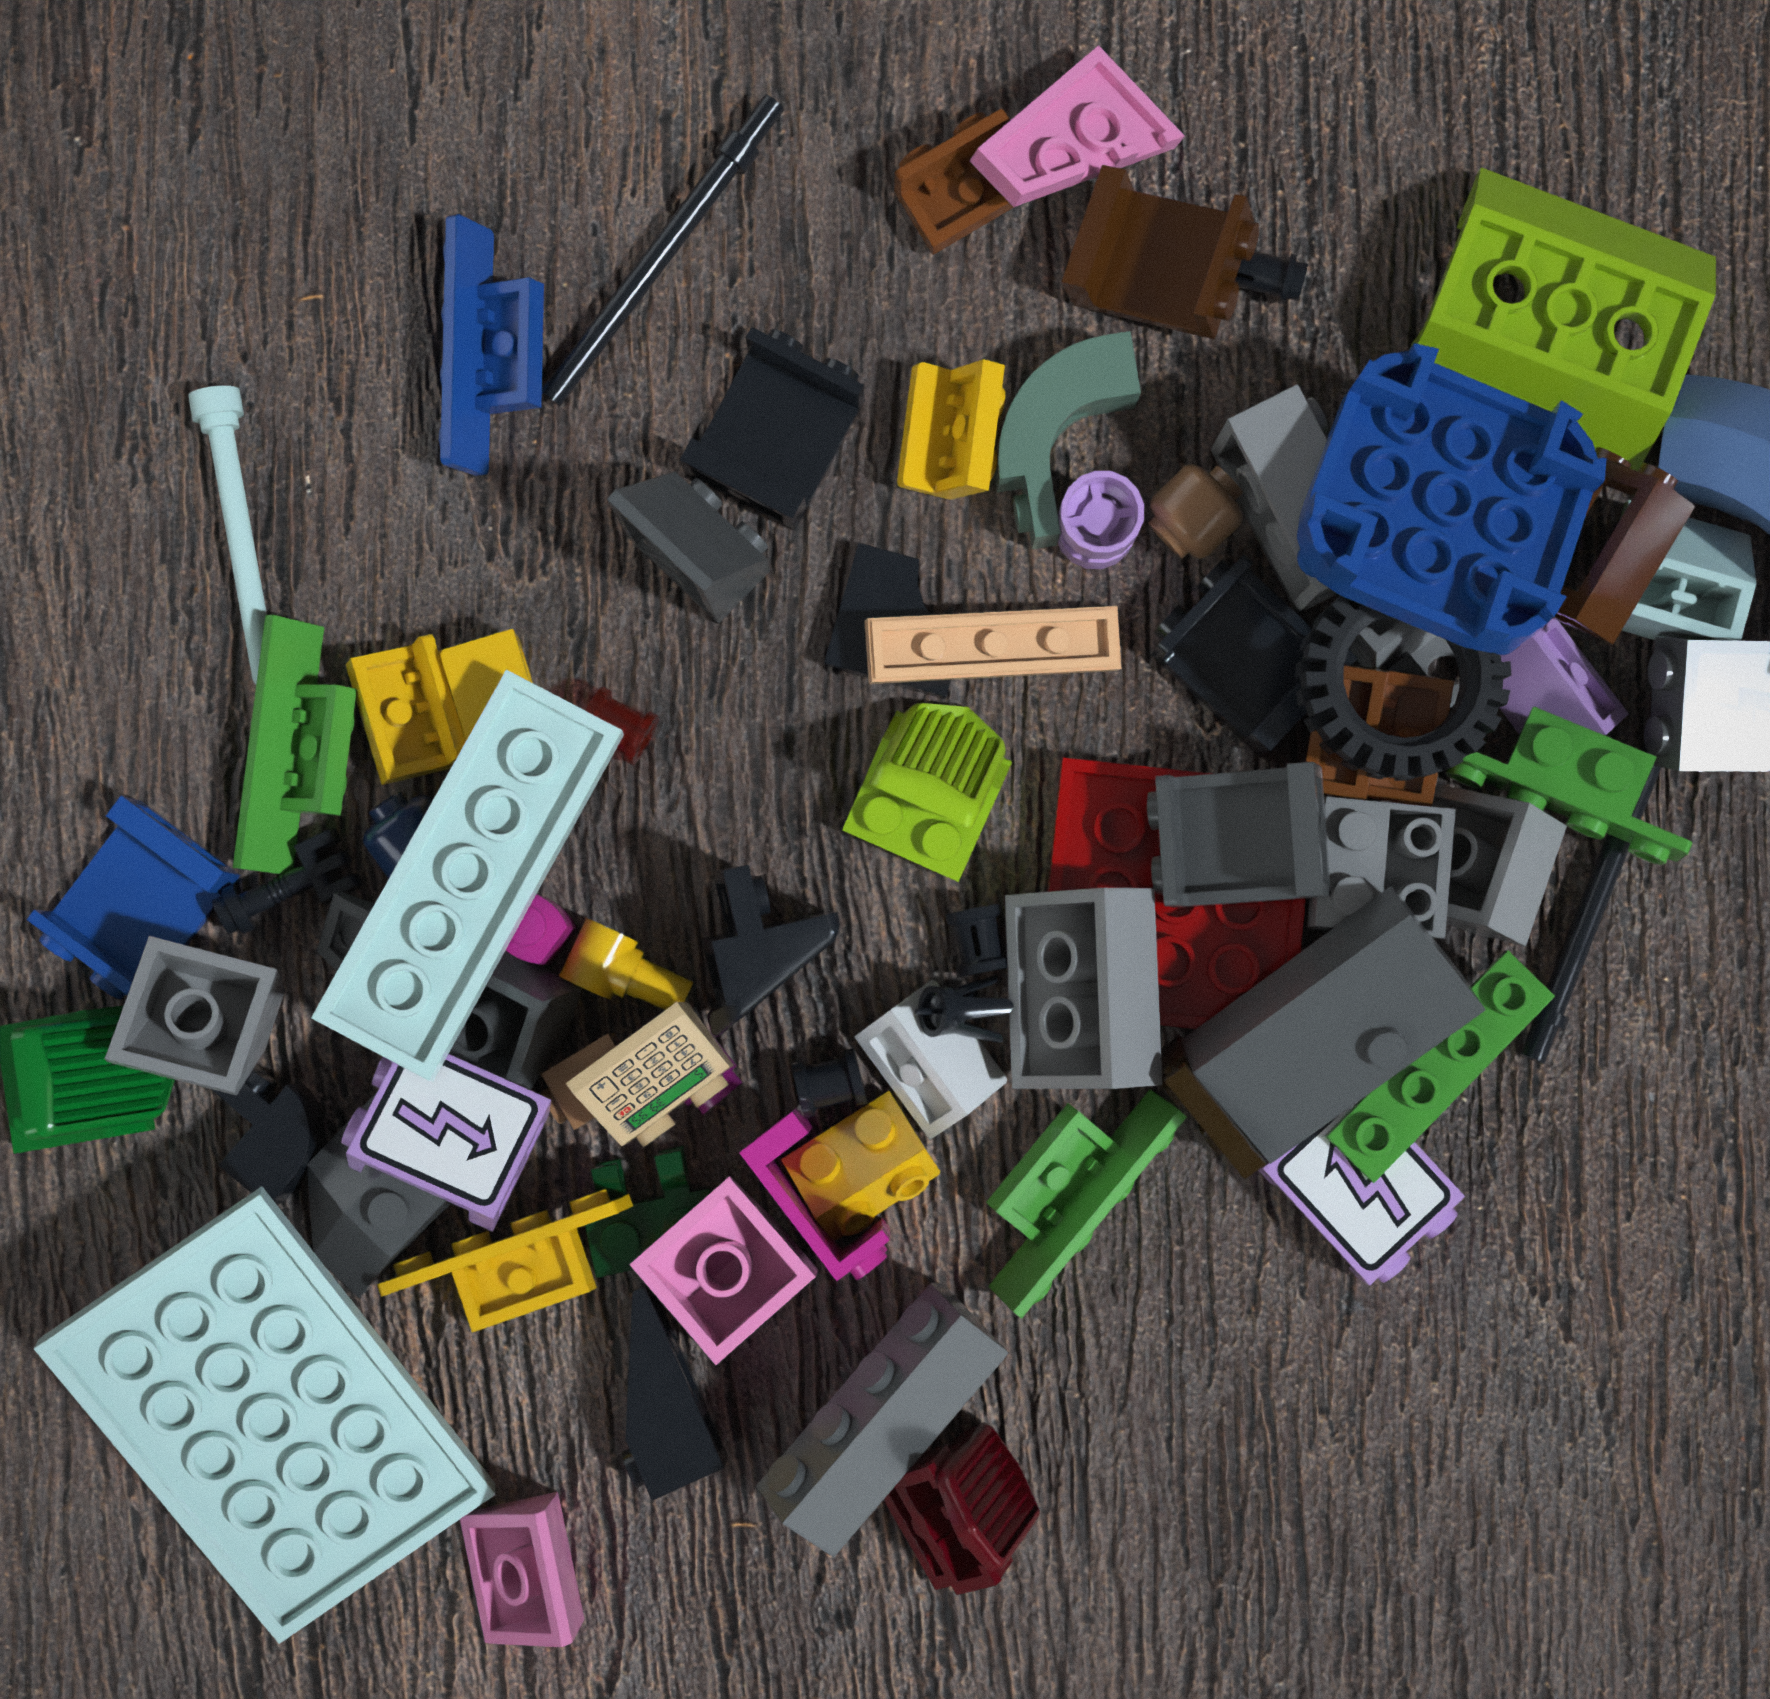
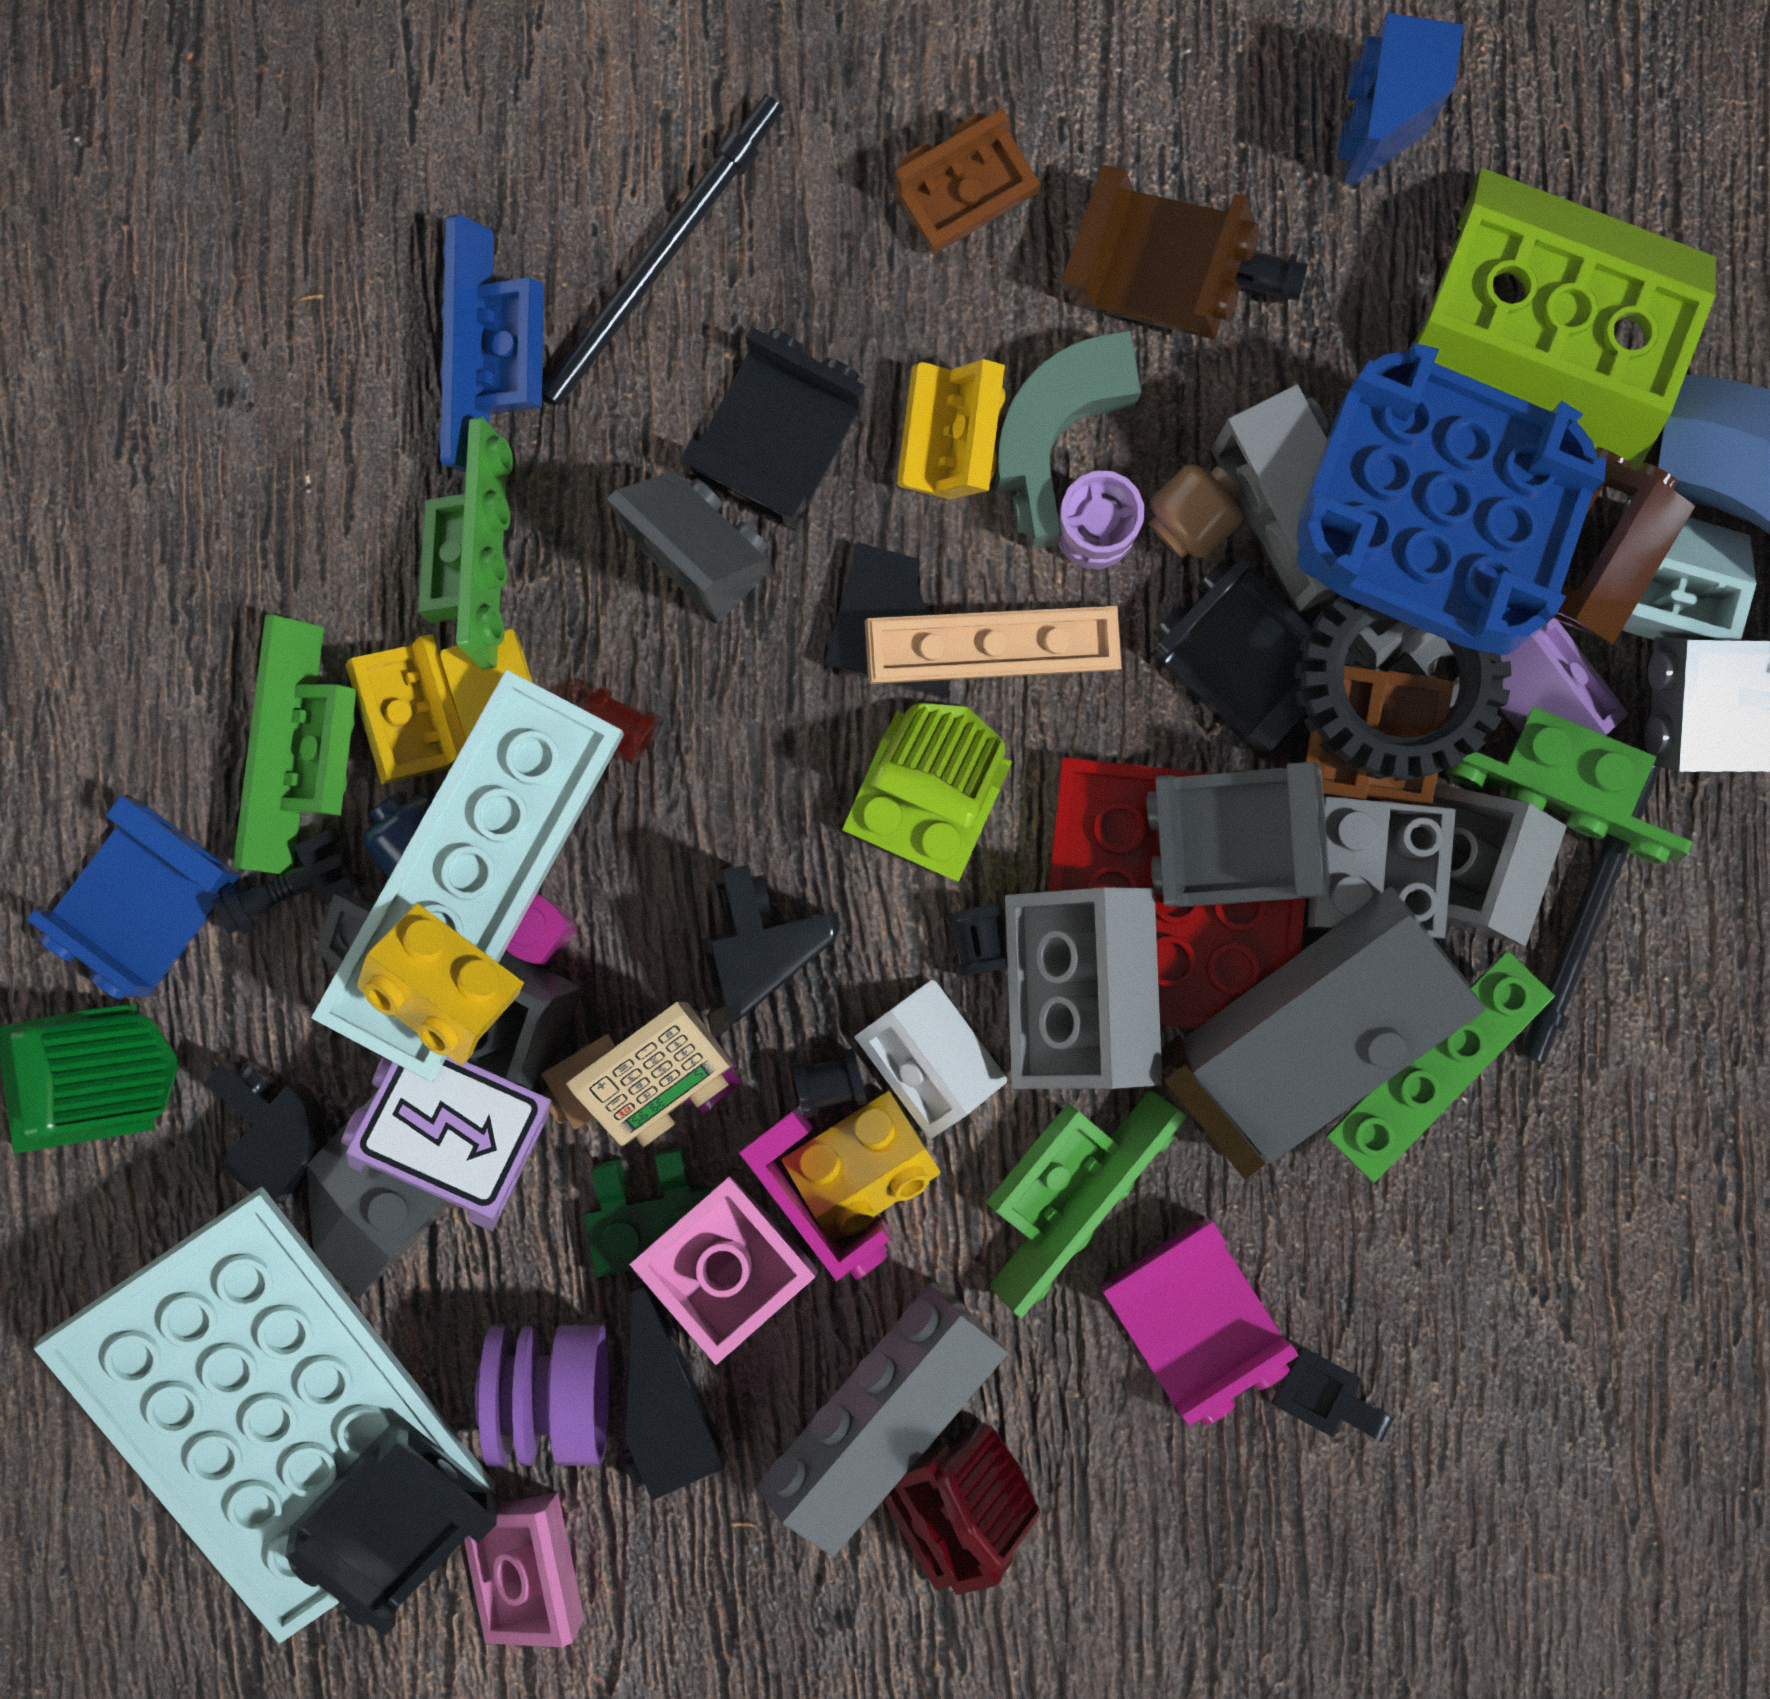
(196, 1016): light grey slope -> none
(218, 415): light aqua piece -> none
(388, 1525): none -> black panel
(437, 984): none -> yellow bracket
(464, 549): none -> bright green bracket
(517, 1273): yellow bracket -> none
(540, 1394): none -> medium lavender wheel
(611, 965): yellow pin -> none
(946, 1009): black piece -> none
(1072, 130): bright pink wing -> none
(1198, 1323): none -> dark pink panel
(1324, 1394): none -> black plate
(1364, 1219): panel -> none
(1397, 90): none -> blue slope

